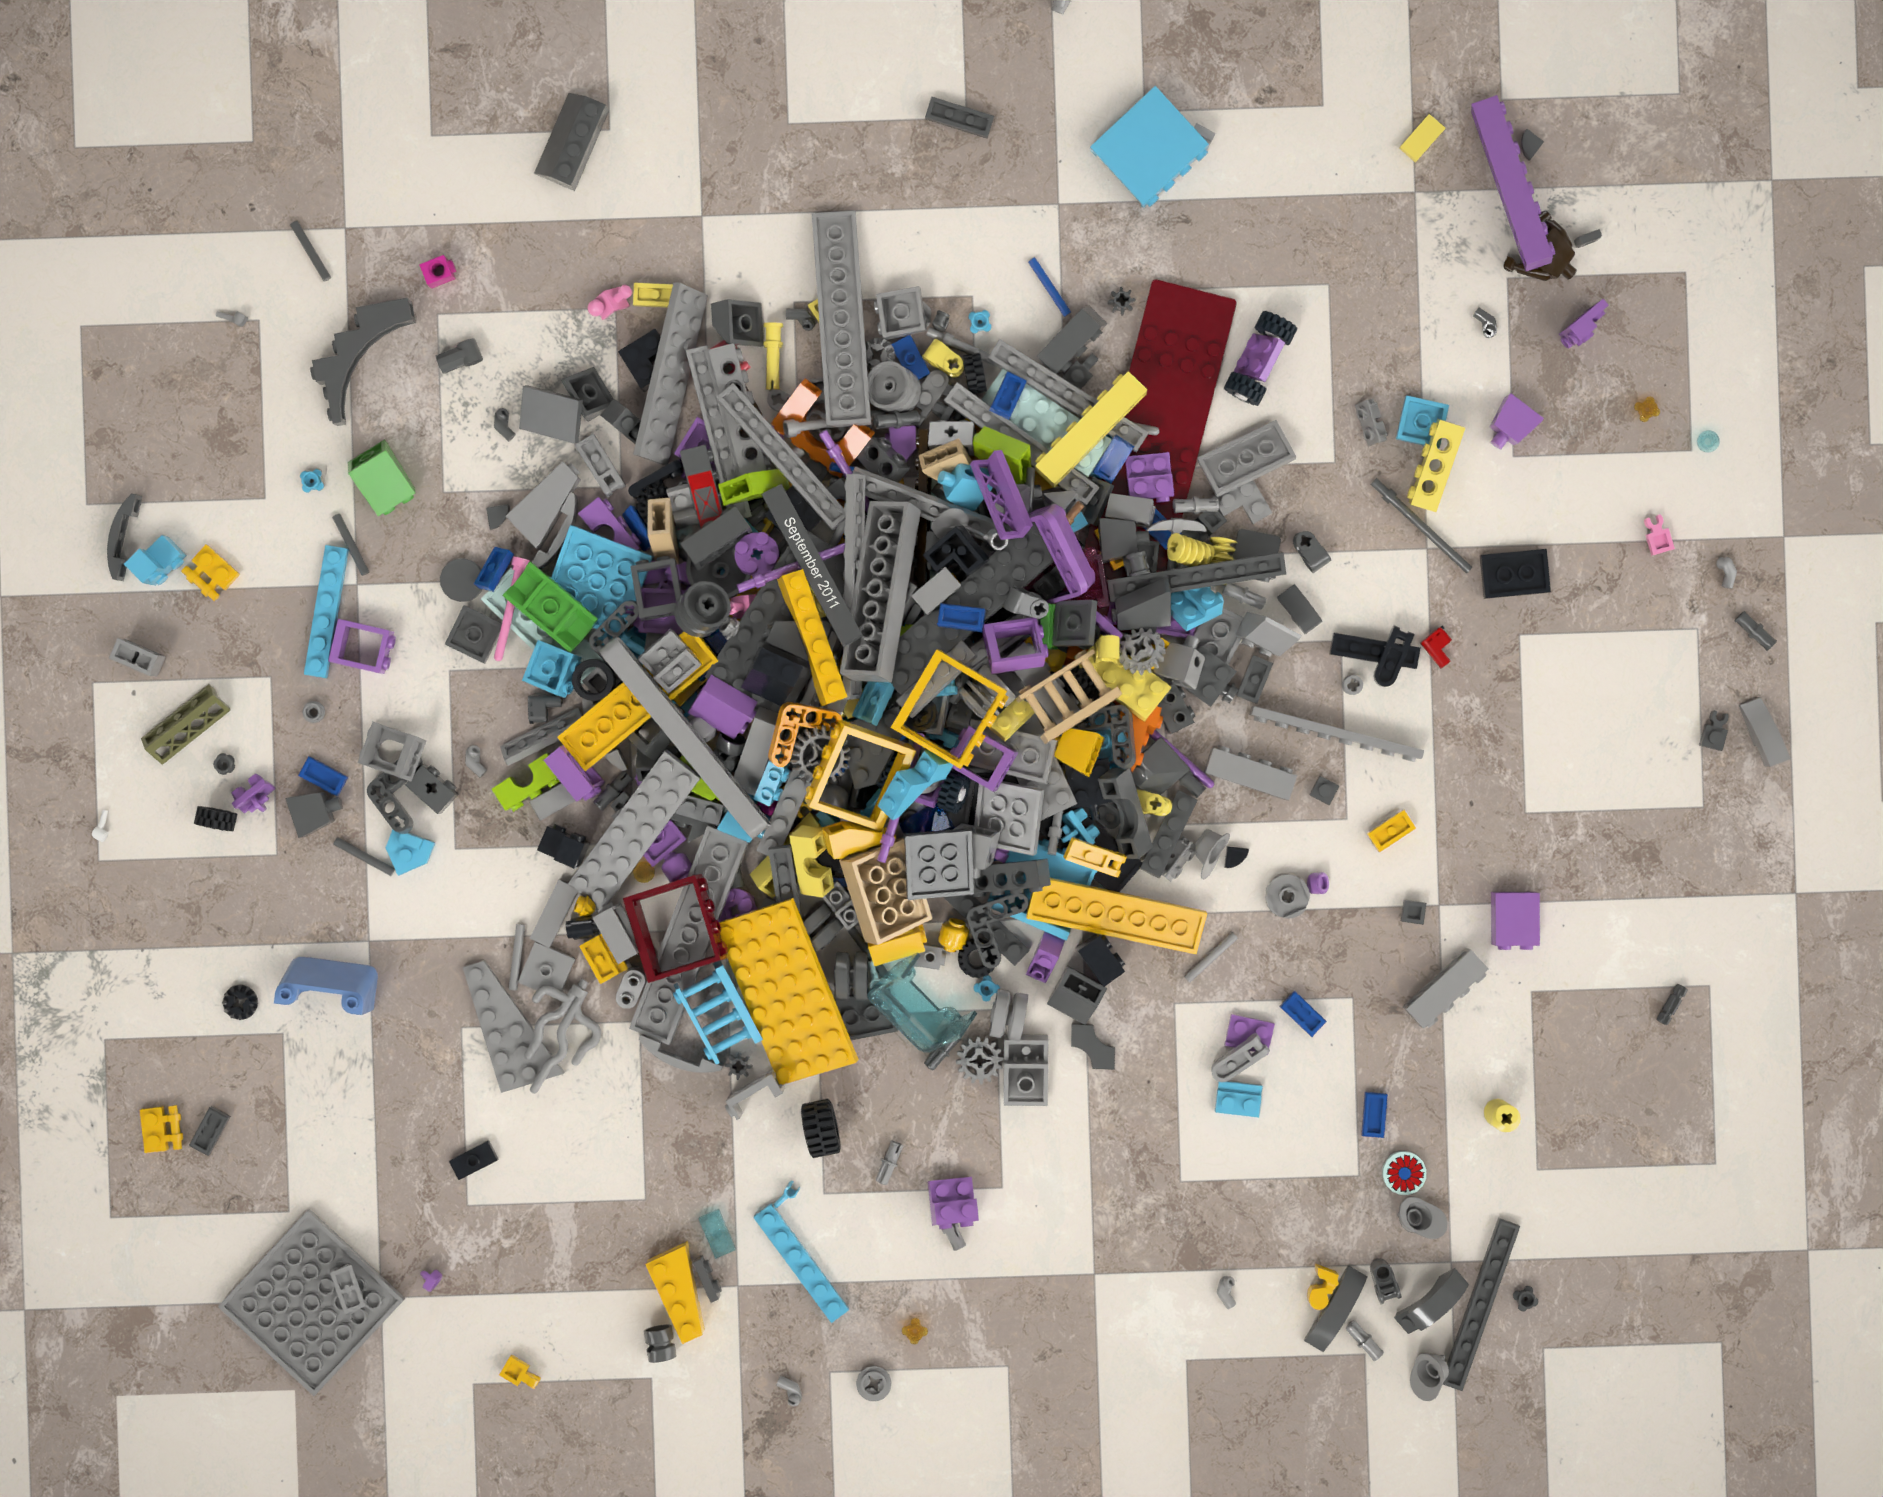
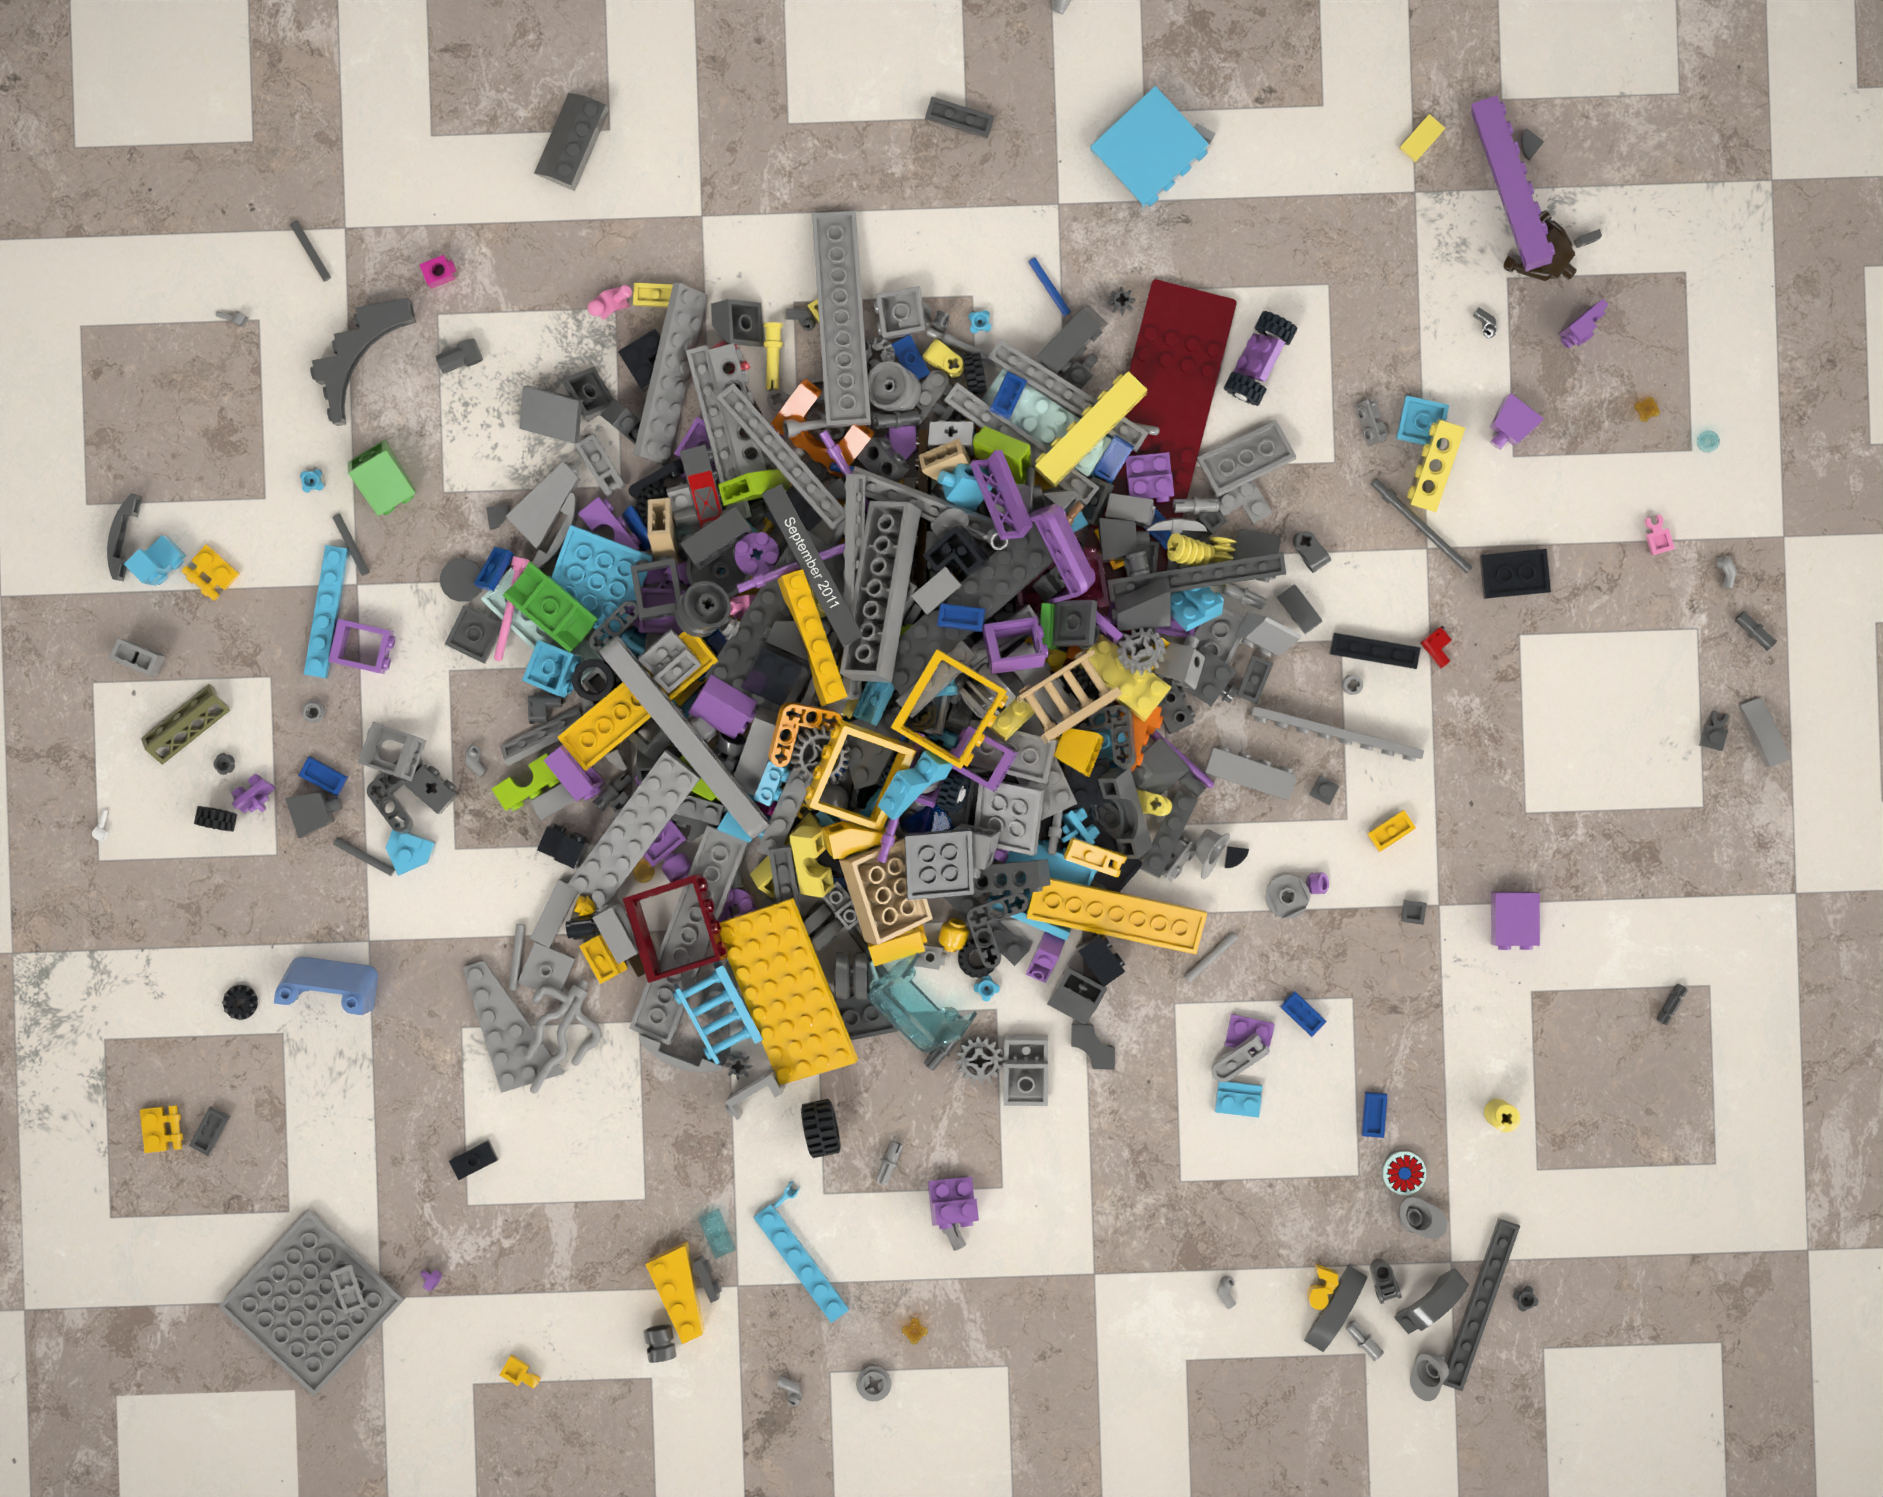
(501, 424): dark grey arm -> none
(630, 989): light grey plate -> none
(1010, 1015): light grey wheel -> none
(1026, 603): dark grey piece -> none
(1107, 649): light yellow piece -> none
(1392, 657): black plate -> none
(1446, 988): light grey brick -> none

